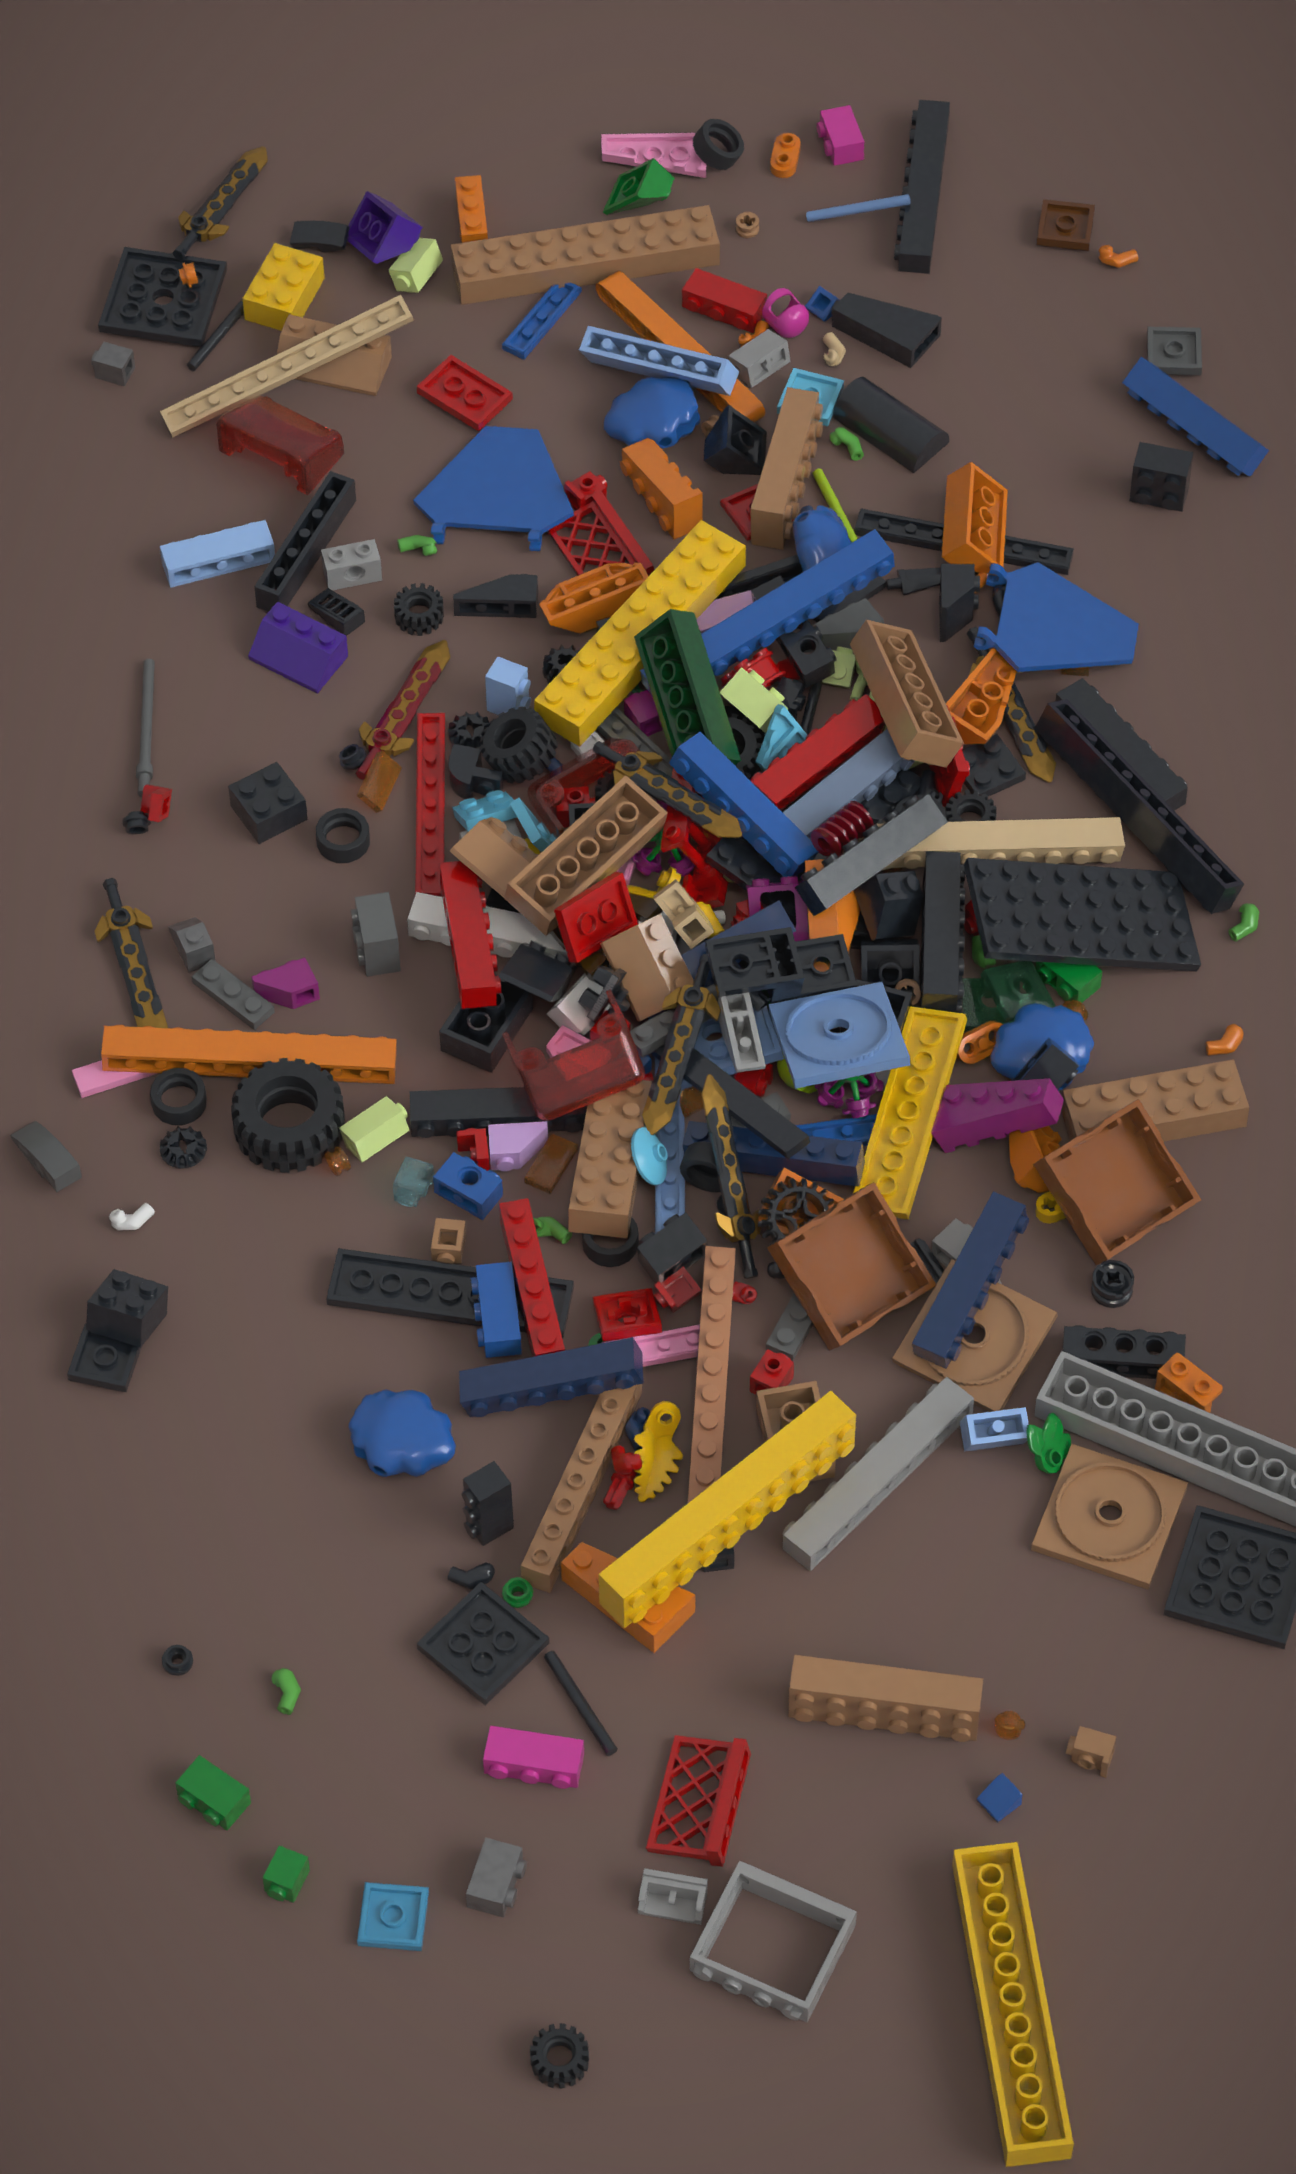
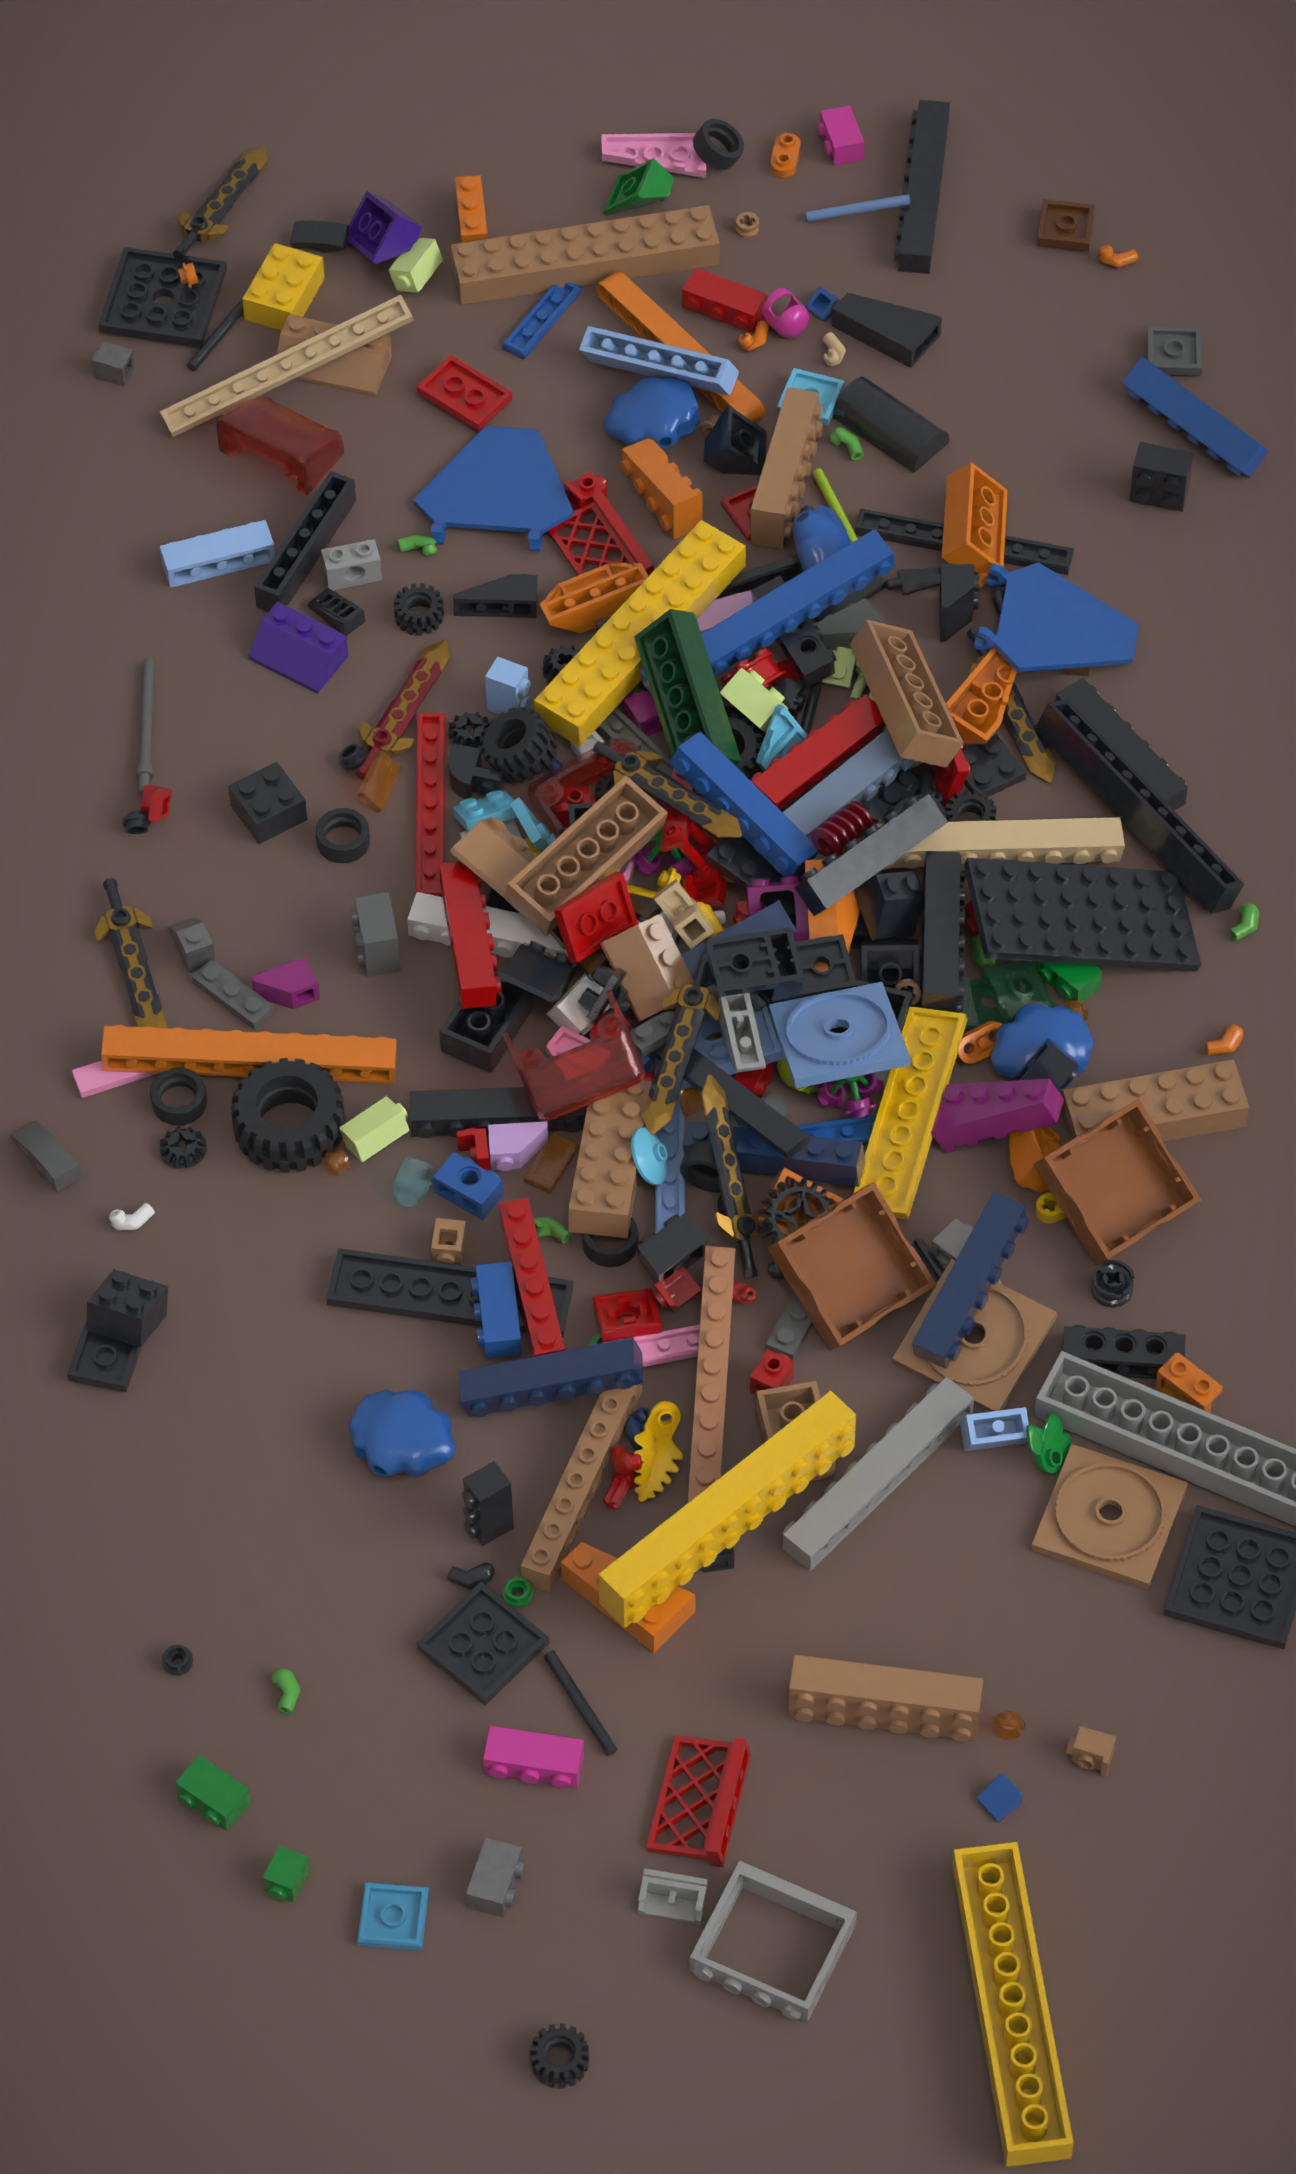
(760, 357): light grey hinge -> none

